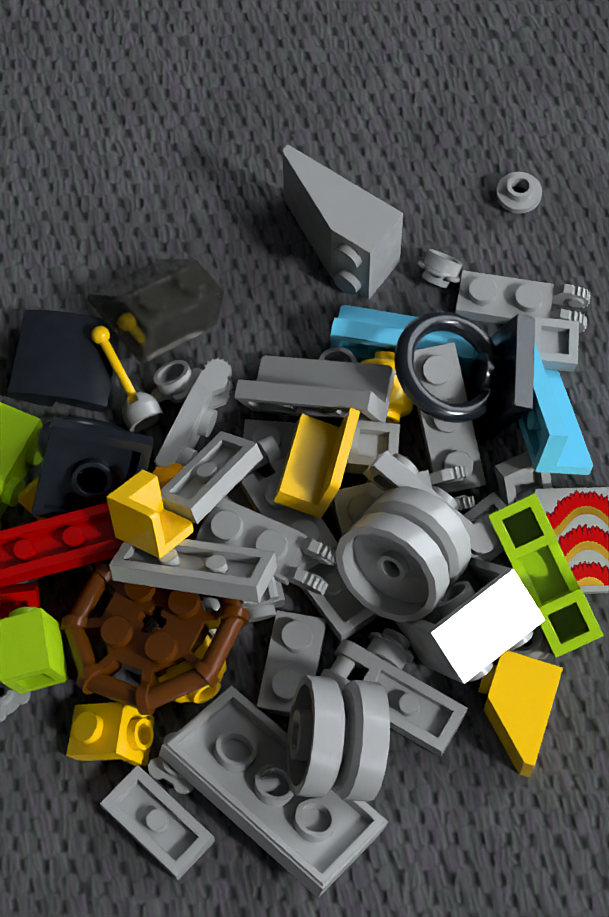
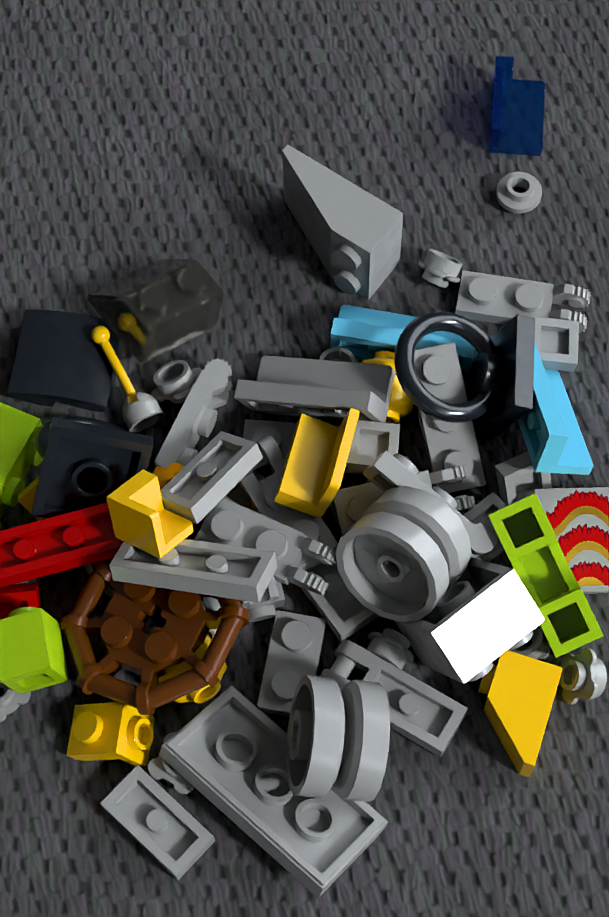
(515, 112): none -> clear blue panel
(582, 676): none -> light grey plate

